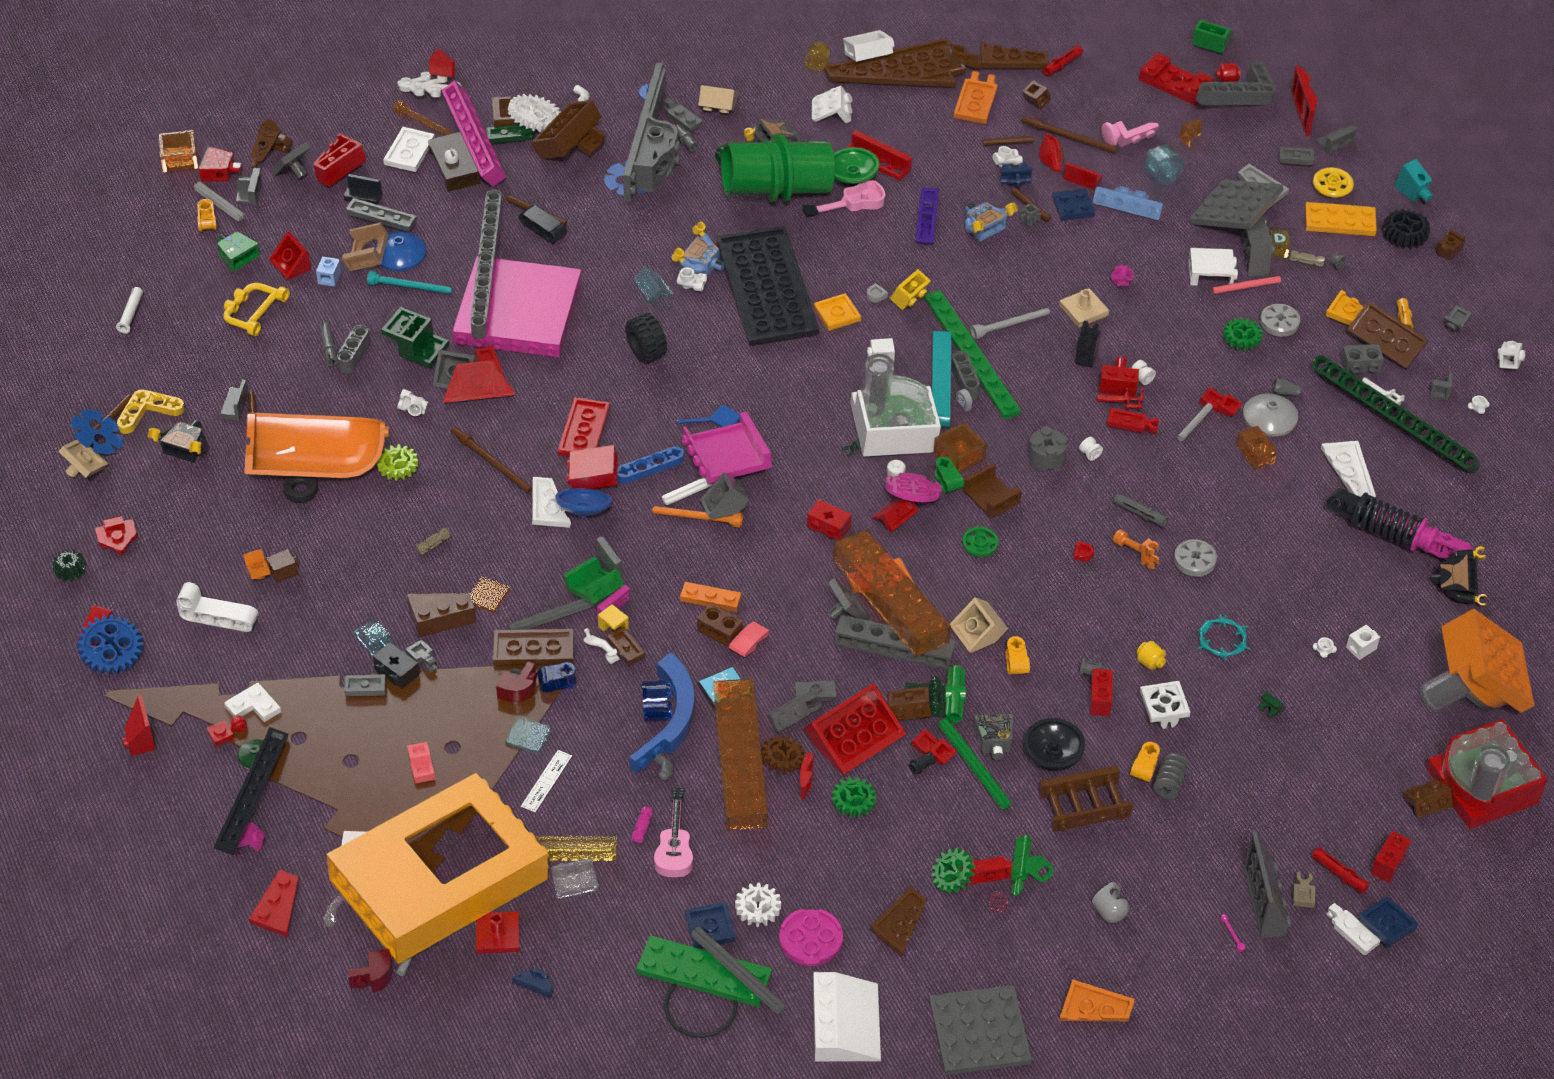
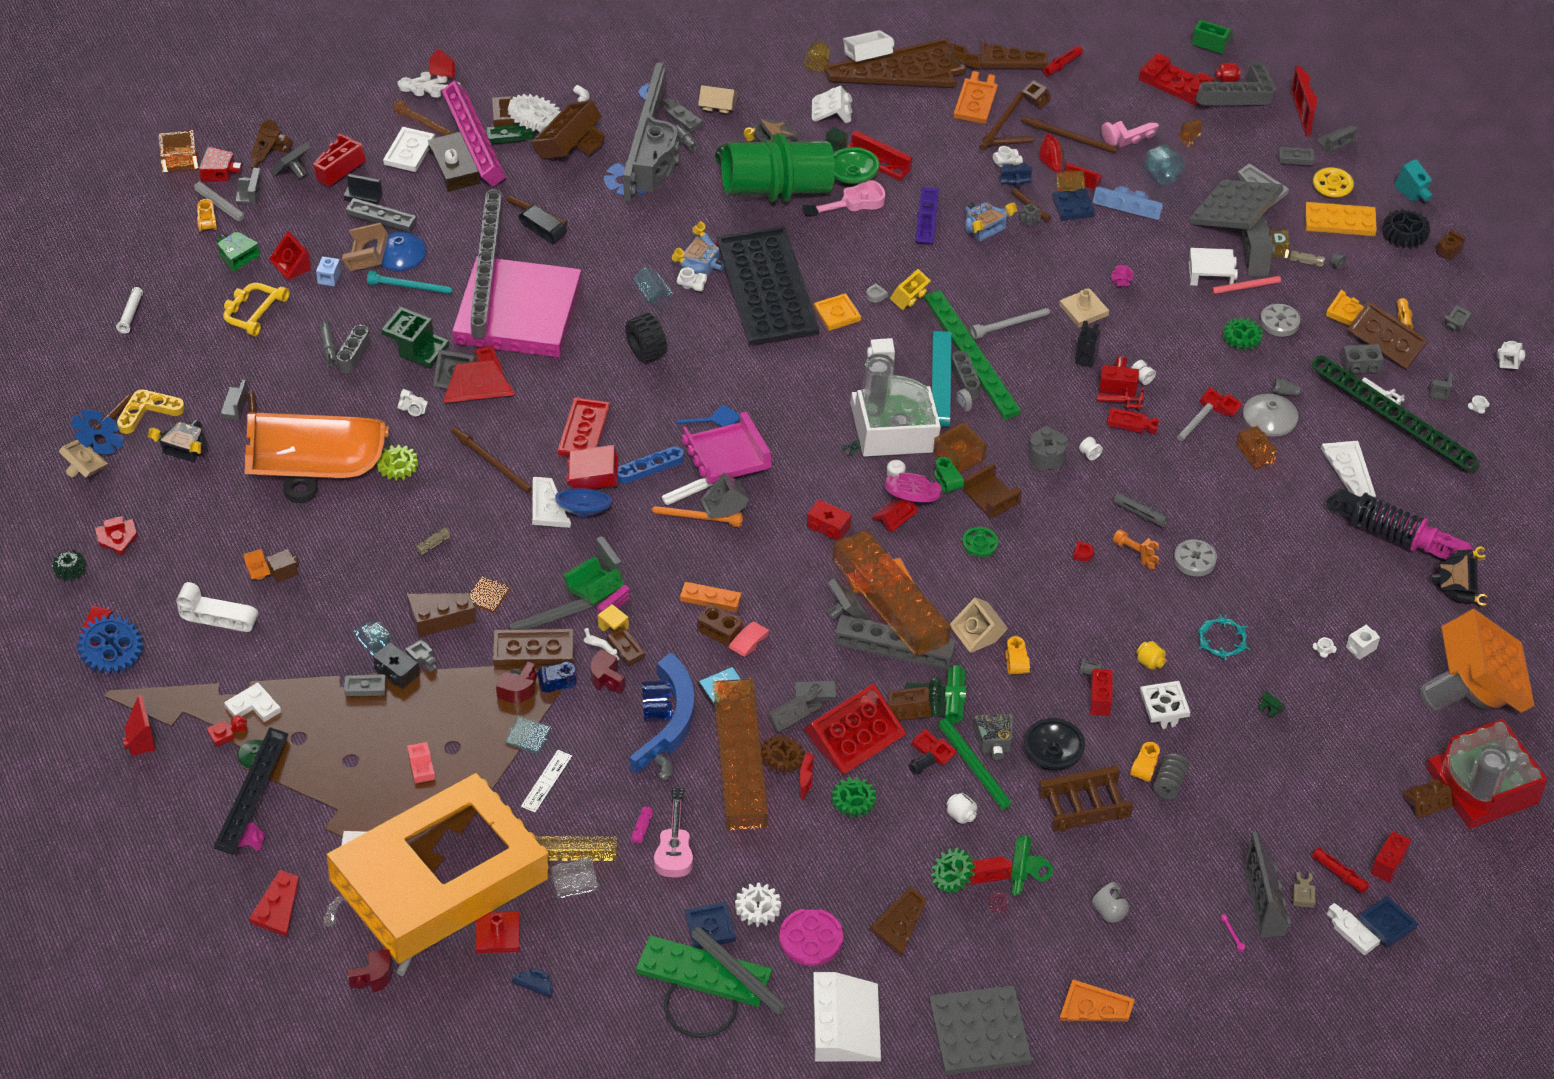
(604, 672): none -> dark red brick
(837, 139): none -> clear green plate
(961, 808): none -> white head
(990, 137): none -> reddish brown bar
(1070, 180): none -> clear yellow brick

